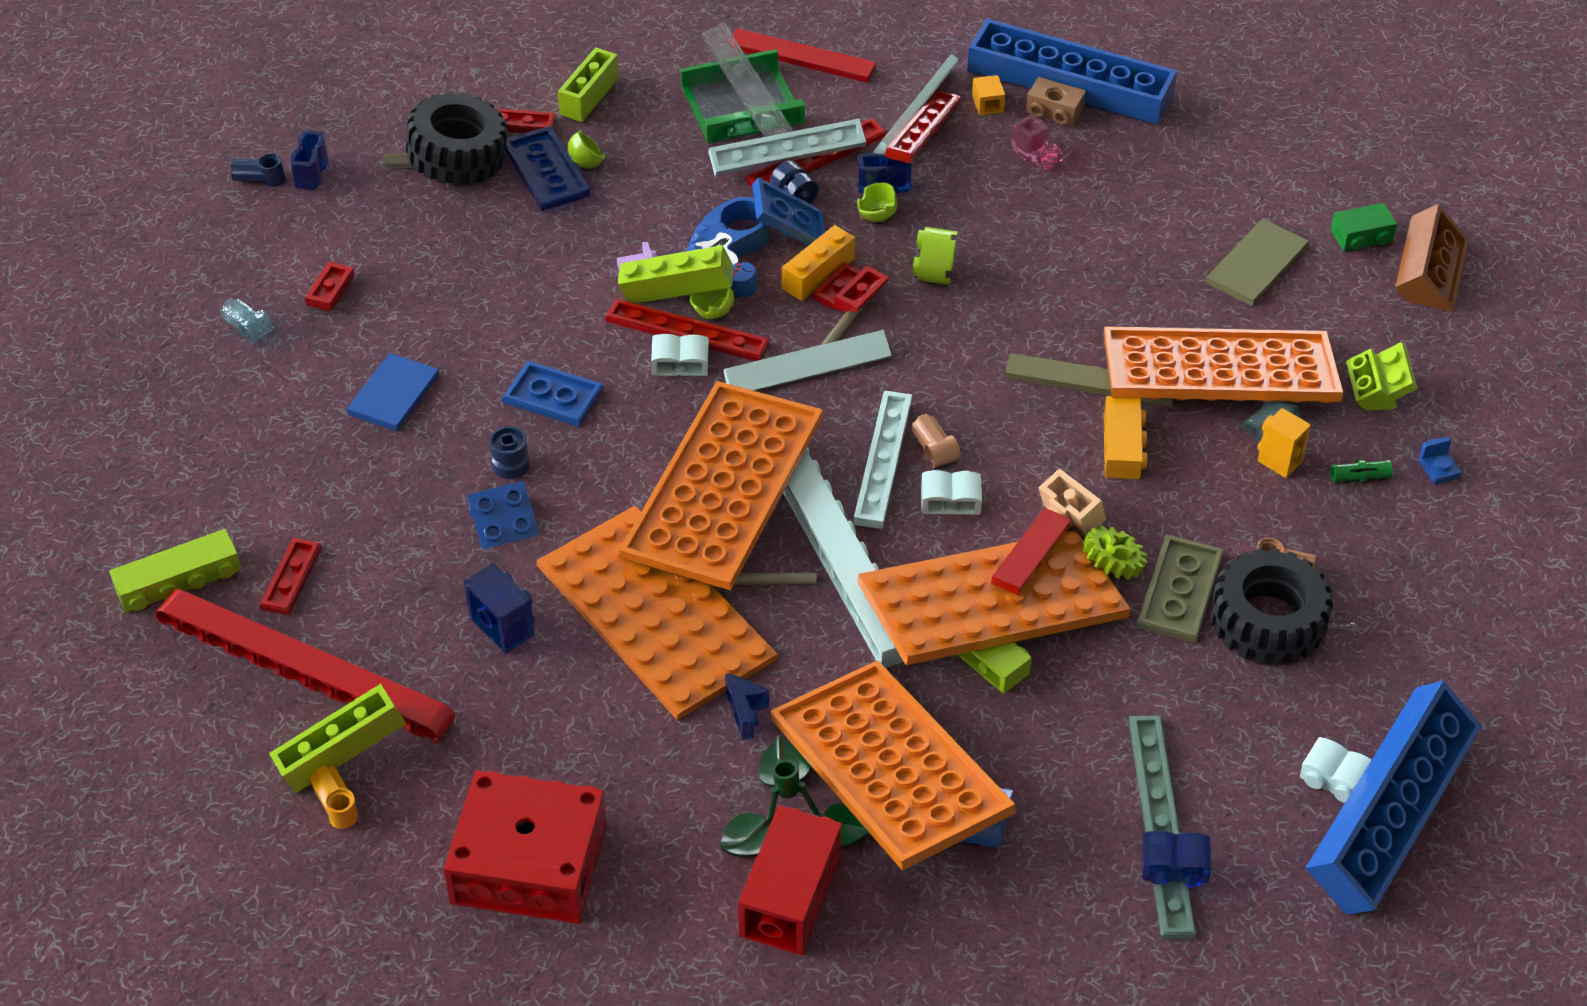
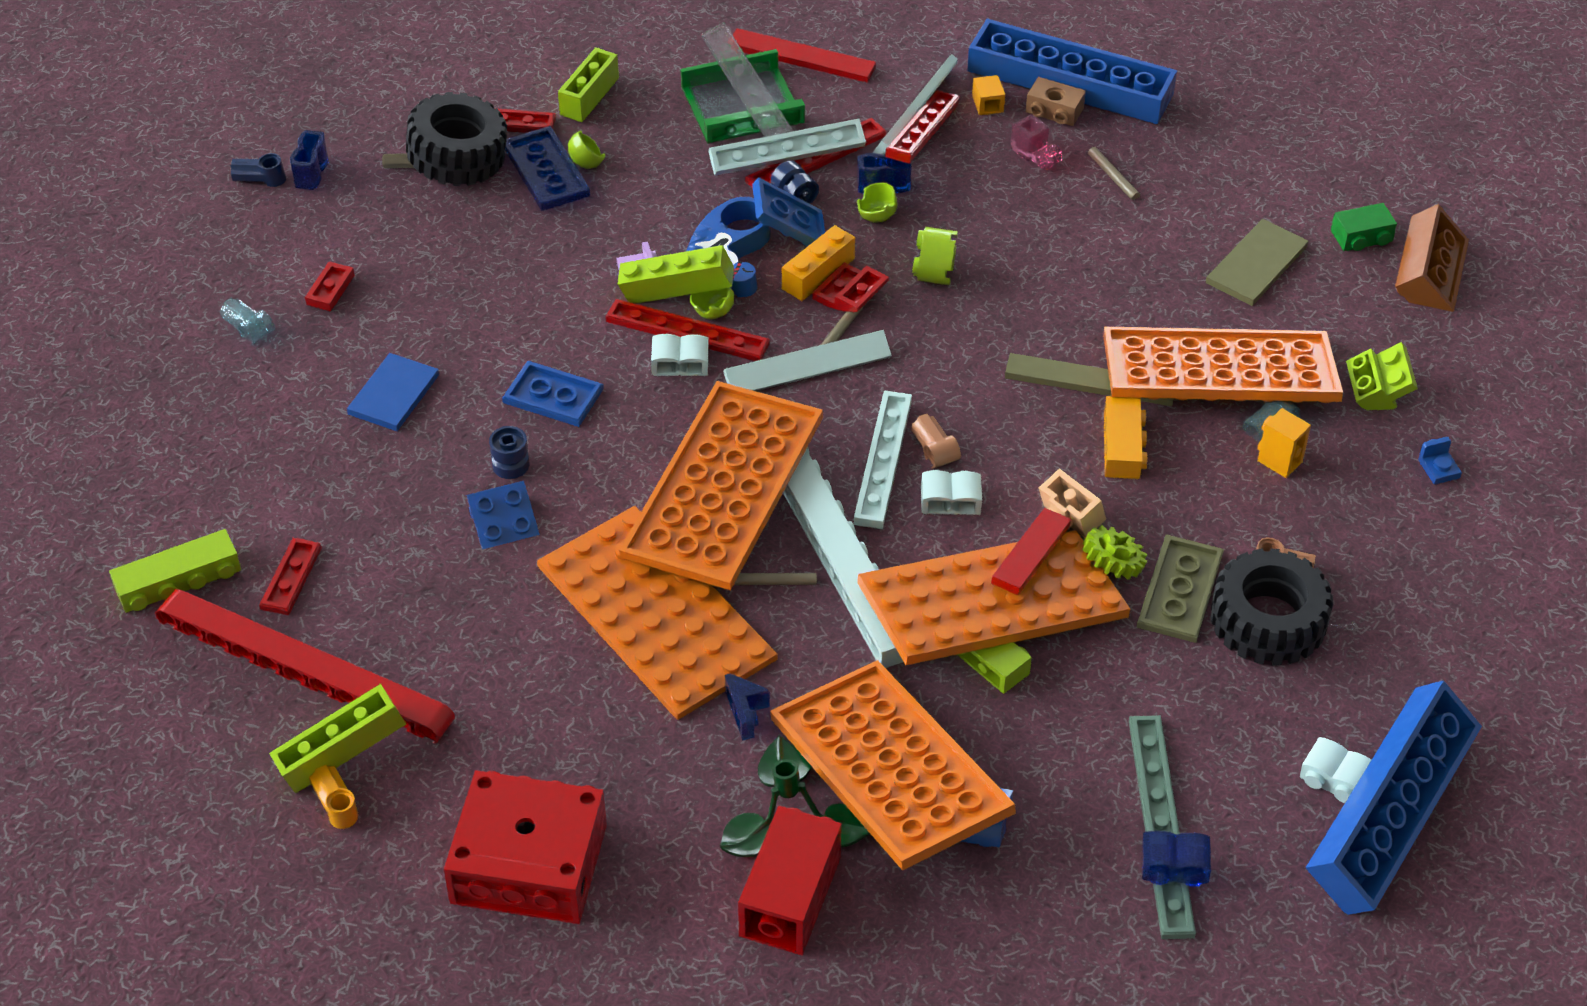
(500, 607): clear blue brick -> none
(1113, 173): none -> dark tan bar
(1379, 469): green pin -> none

